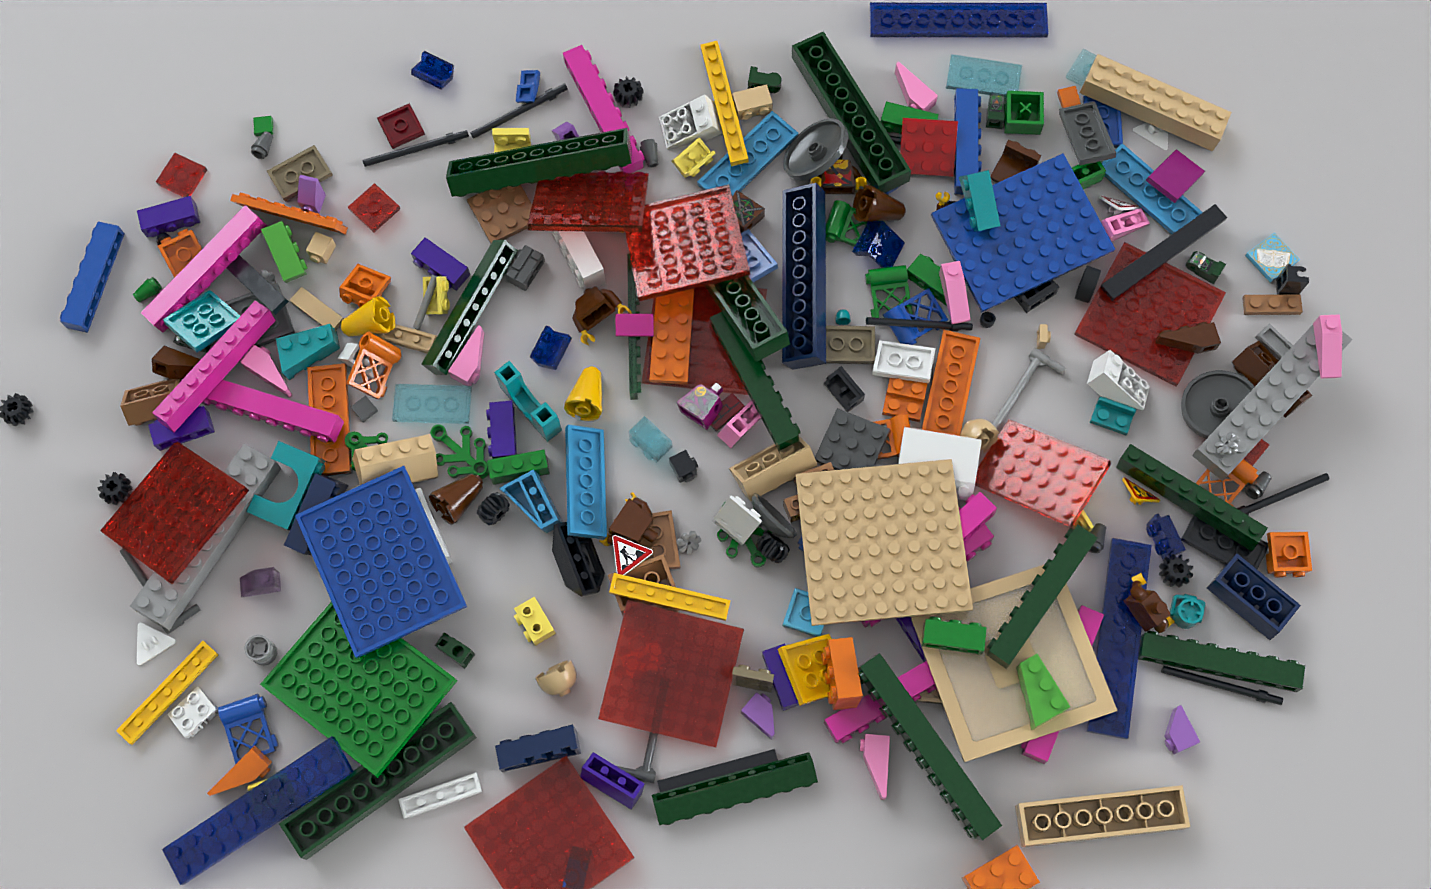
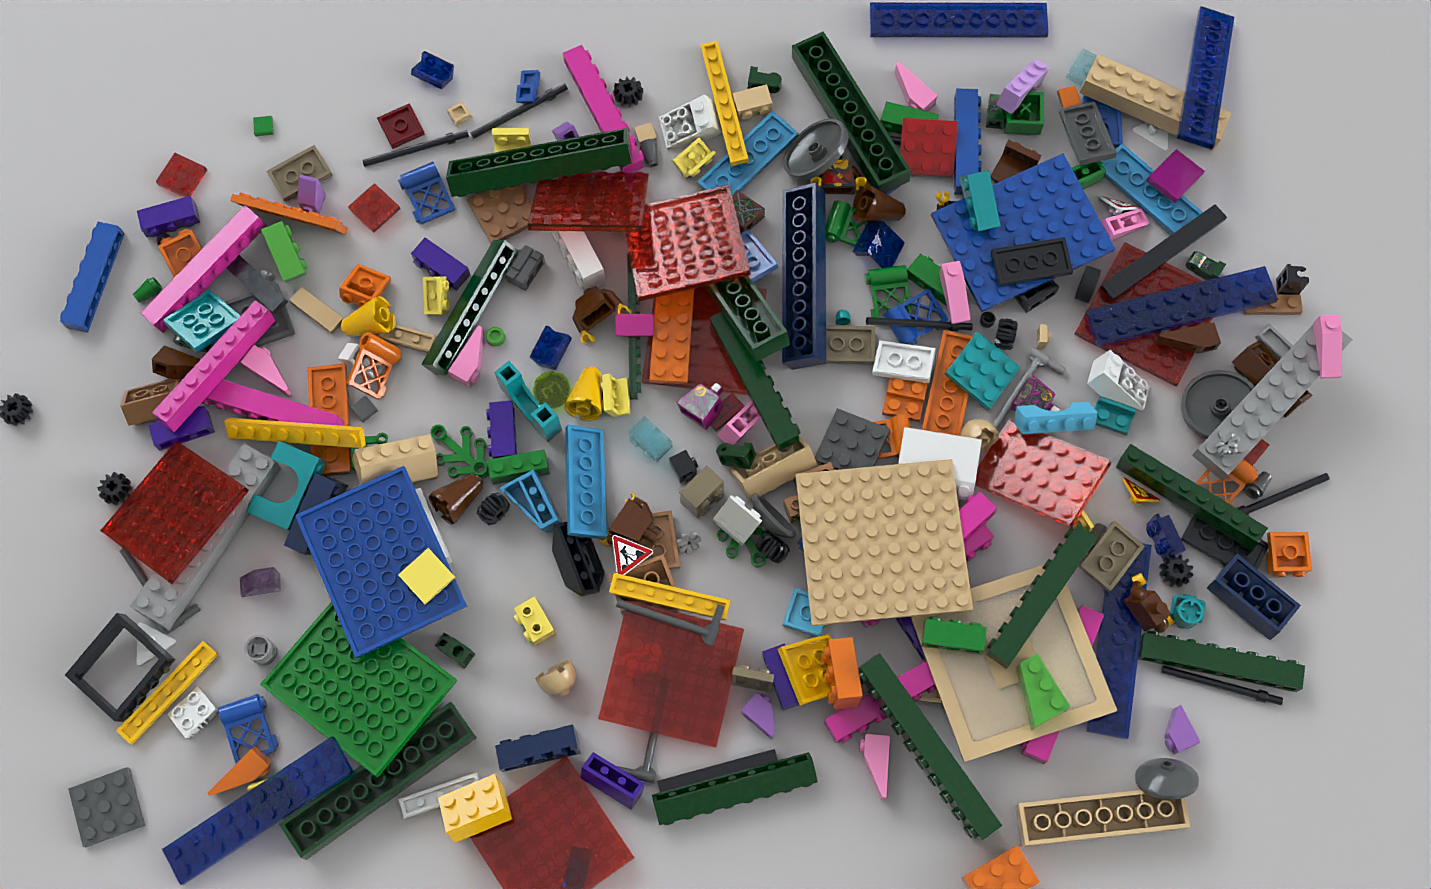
(97, 648): none -> black window
(106, 807): none -> dark grey plate
(262, 145): dark grey cone -> none
(295, 432): none -> yellow plate
(305, 348): teal wedge -> none
(320, 248): tan brick -> none
(417, 181): none -> blue piece
(425, 303): light grey bar -> none
(426, 576): none -> light yellow tile
(432, 403): clear light blue tile -> none
(459, 113): none -> tan tile
(474, 808): none -> yellow brick
(495, 336): none -> bright green tile
(552, 389): none -> clear neon green tile
(615, 395): none -> light yellow bracket
(645, 132): none -> tan tile
(702, 492): none -> dark tan brick
(708, 633): none -> dark grey bar
(736, 455): none -> dark green leg
(844, 389): black hinge -> none
(982, 370): none -> teal plate
(983, 74): clear light blue tile -> none
(1006, 334): none -> black gear
(1028, 79): none -> lavender arch
(1031, 262): none -> black tile
(1036, 394): none -> torso
(1077, 417): none -> medium azure arch
(1111, 556): none -> dark tan plate
(1167, 778): none -> dark grey dish
(1181, 306): none -> clear blue plate
(1205, 78): none -> clear blue plate
(1271, 257): tile -> none

